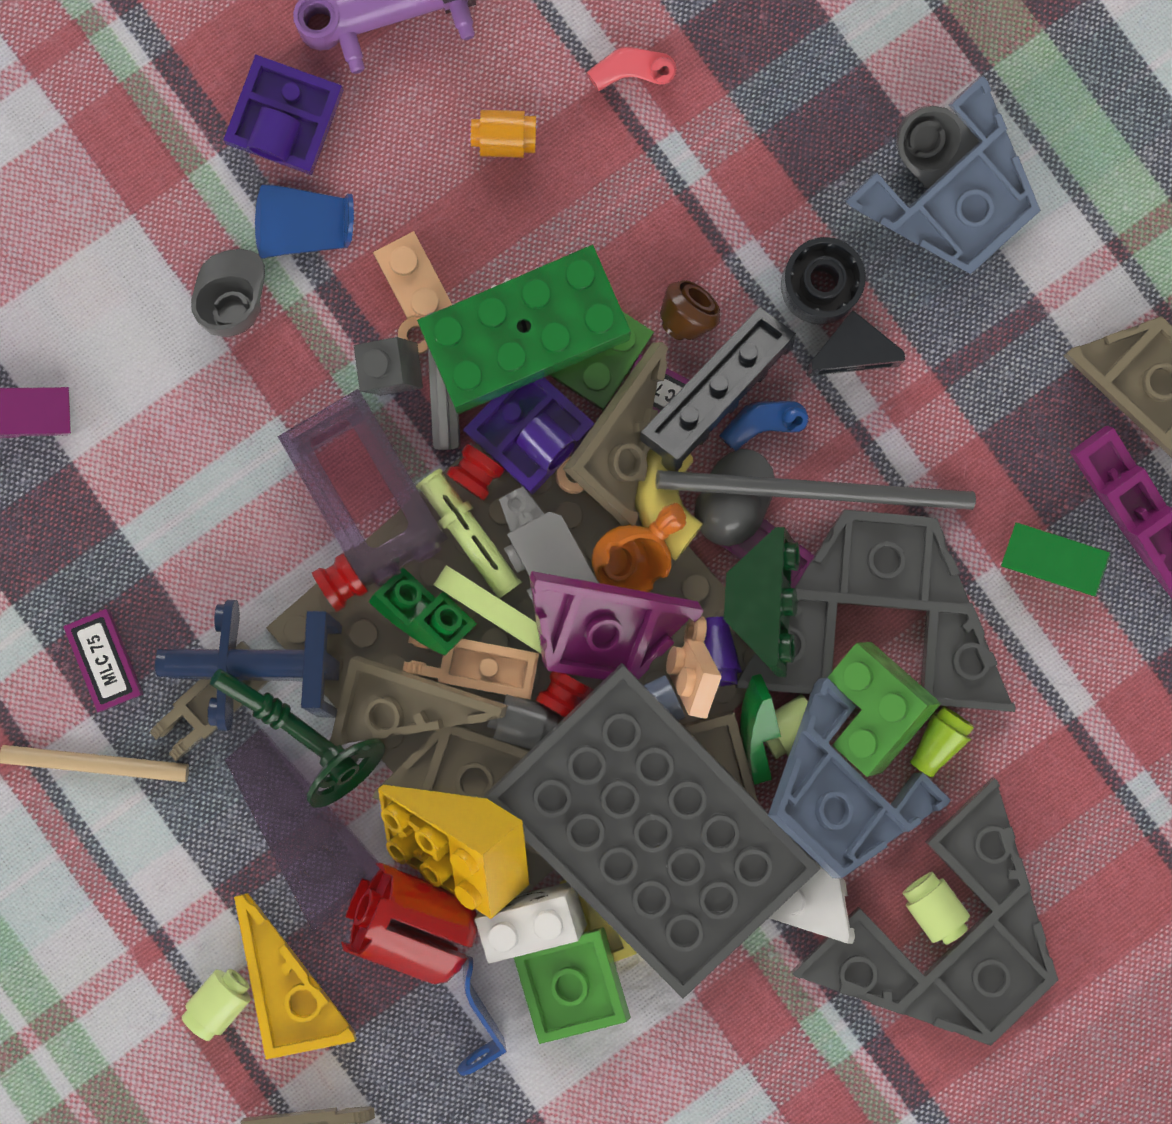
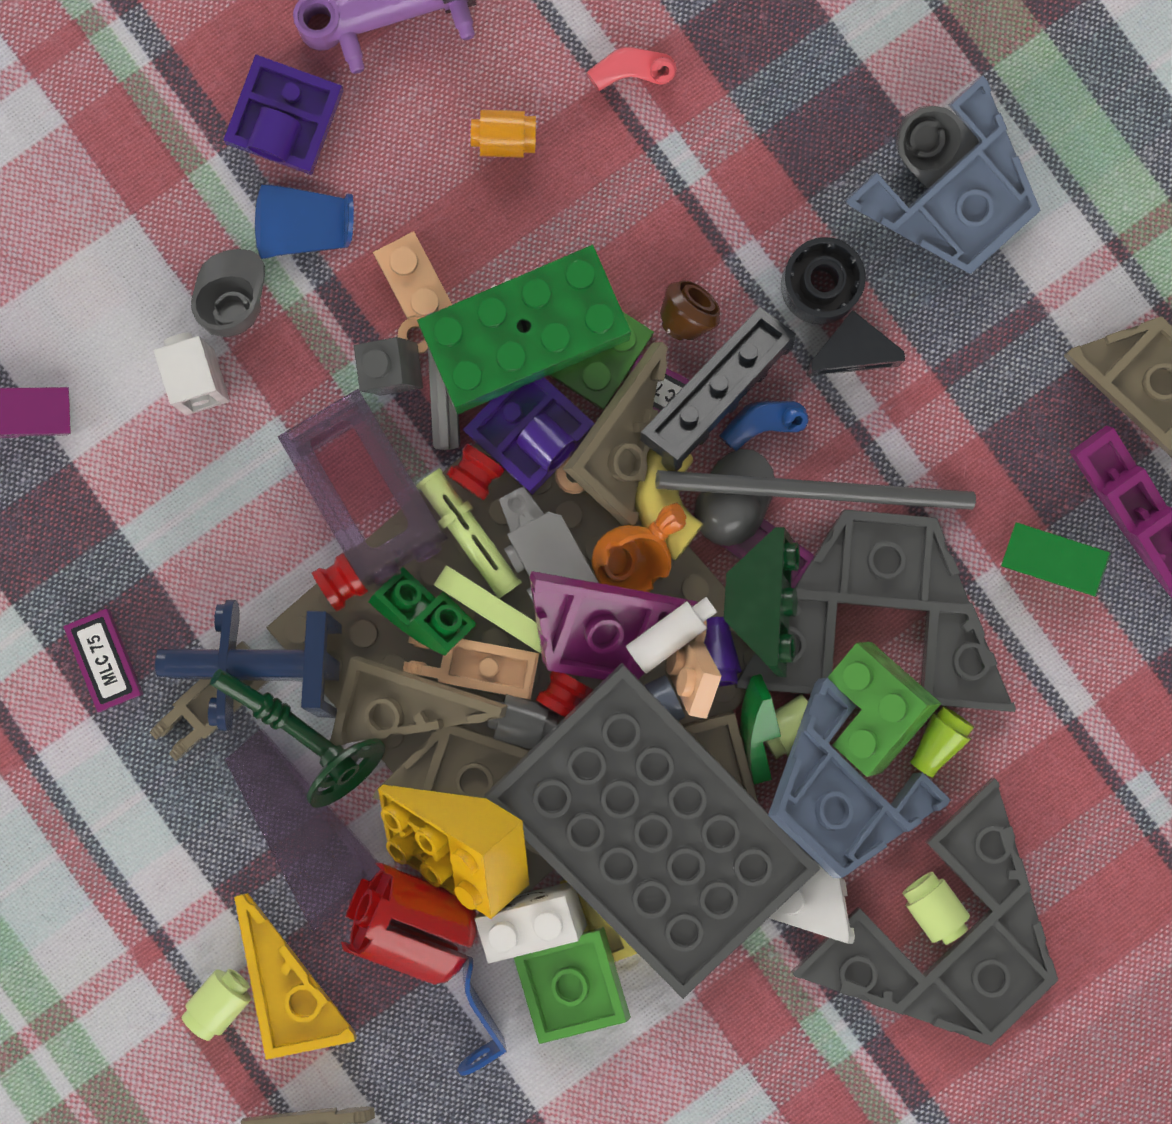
(94, 763): tan bar -> none
(191, 374): none -> white brick
(670, 634): none -> white cylinder

